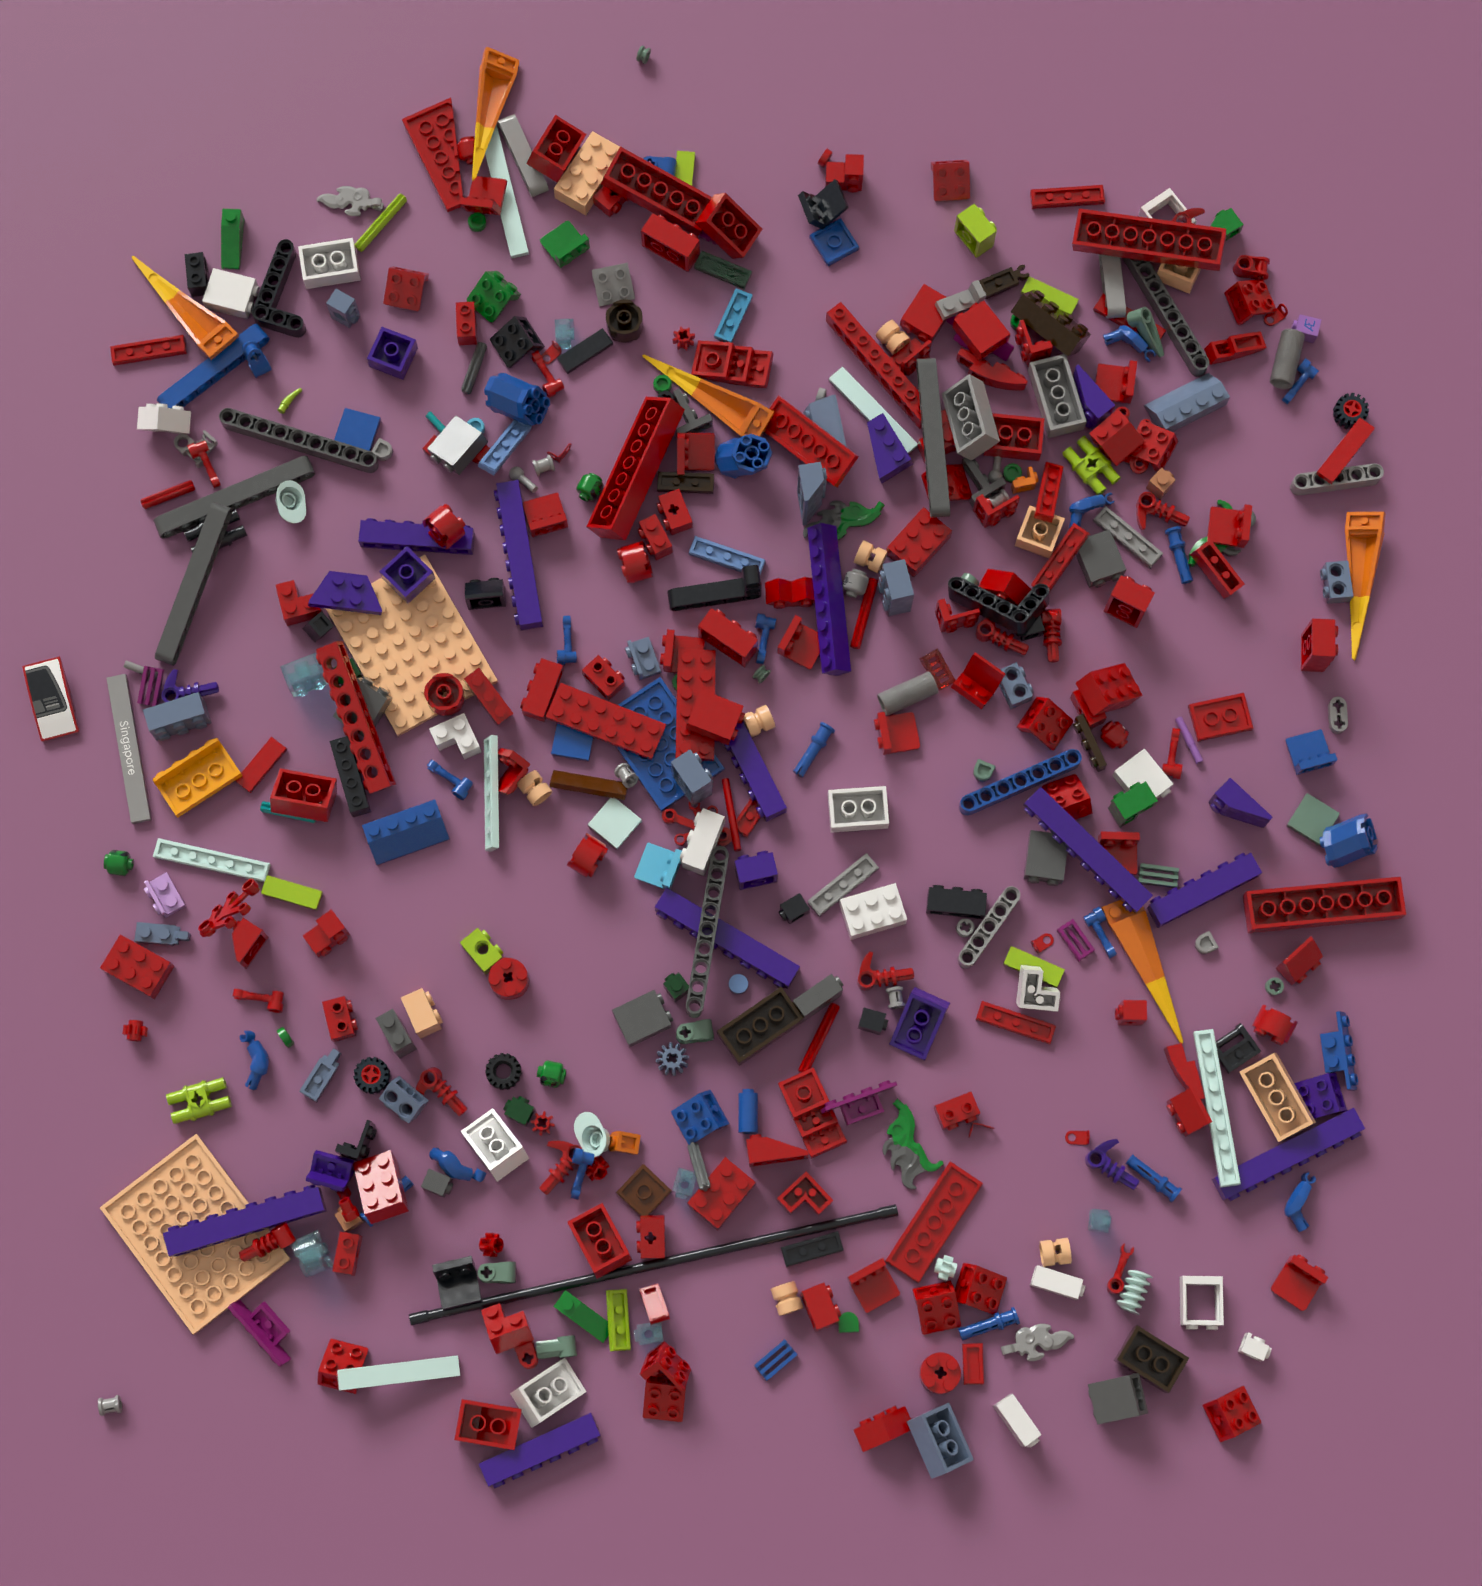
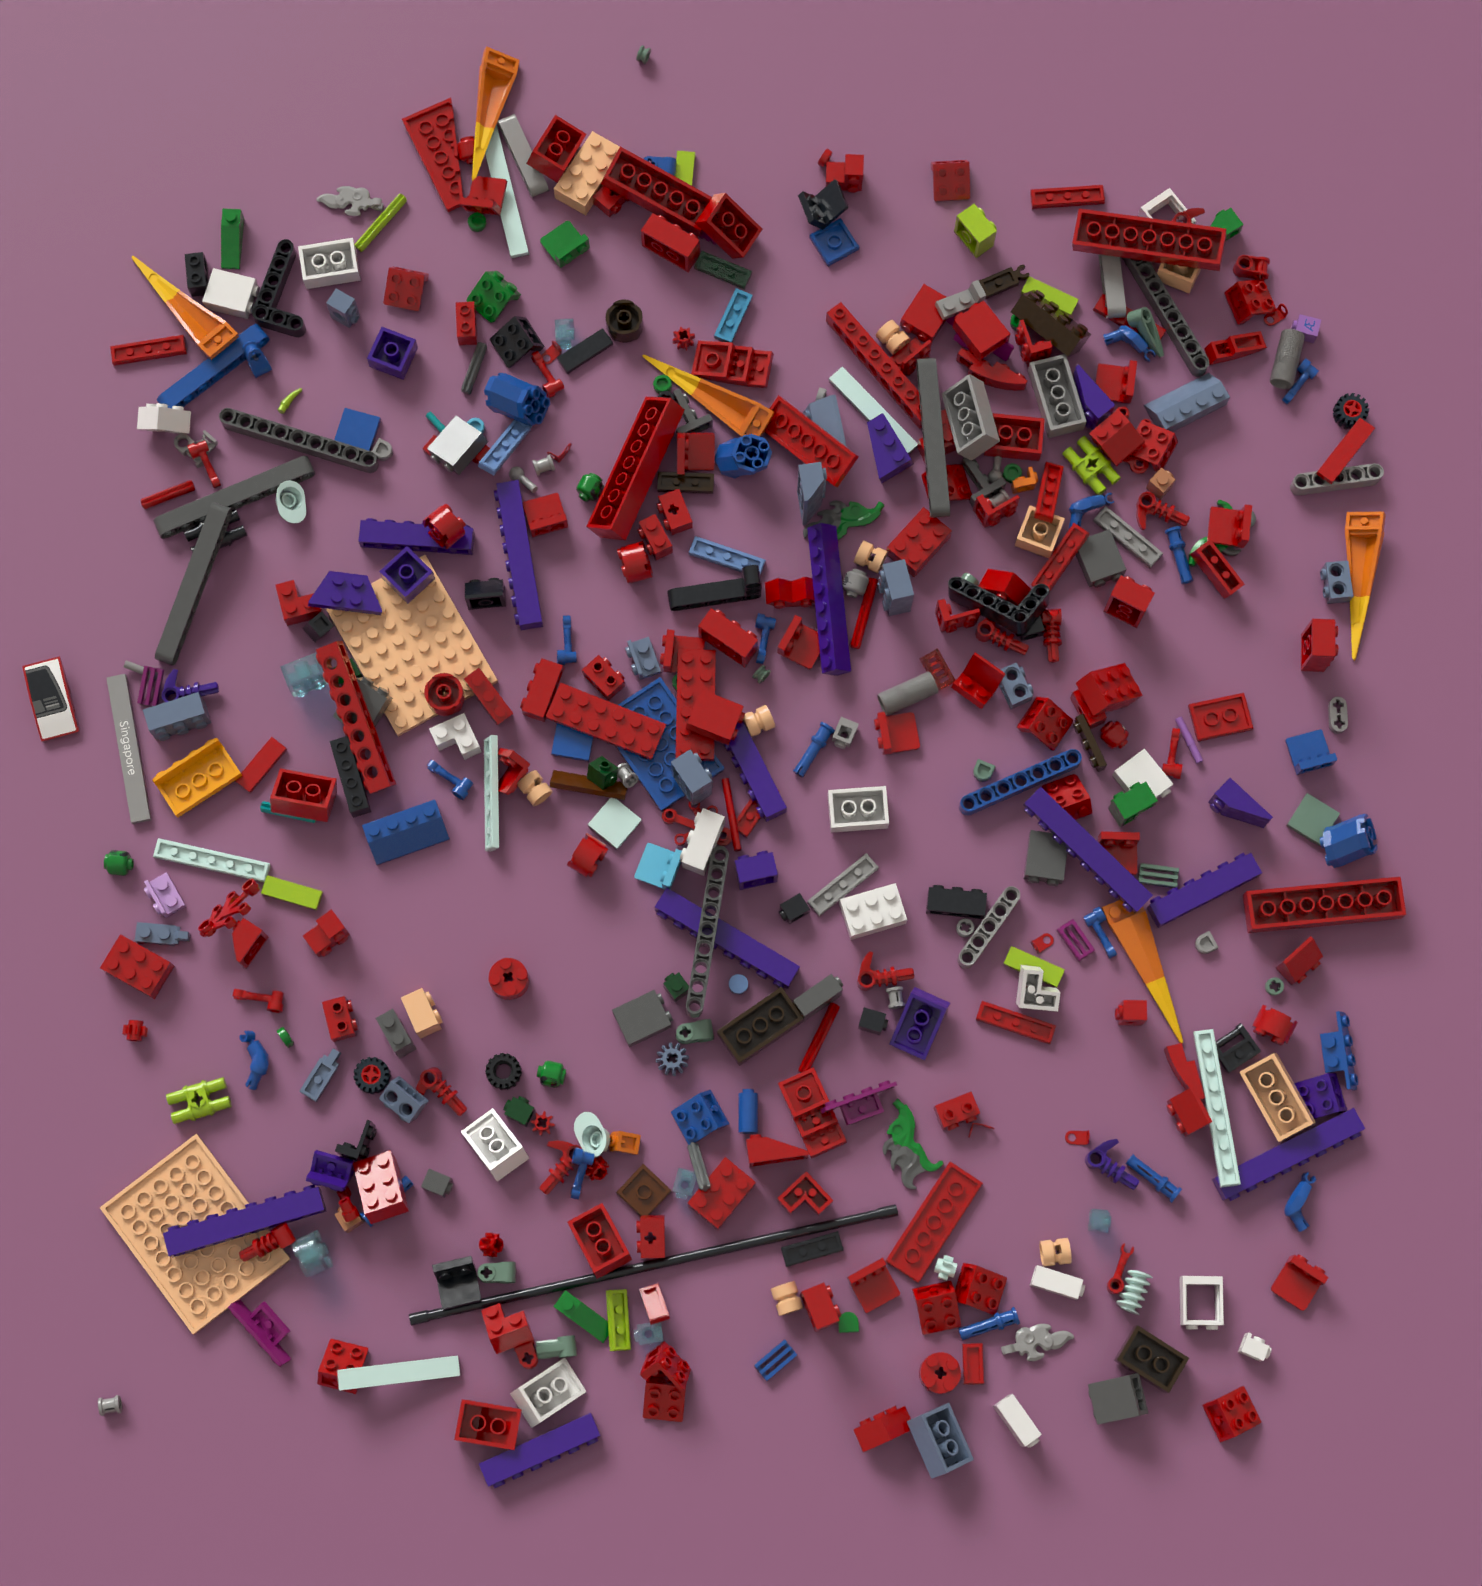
(347, 1253): red brick -> none
(452, 1167): blue arm -> none
(474, 942): lime brick -> none
(602, 772): none -> dark green brick
(613, 284): light grey hinge -> none
(848, 727): none -> light grey brick

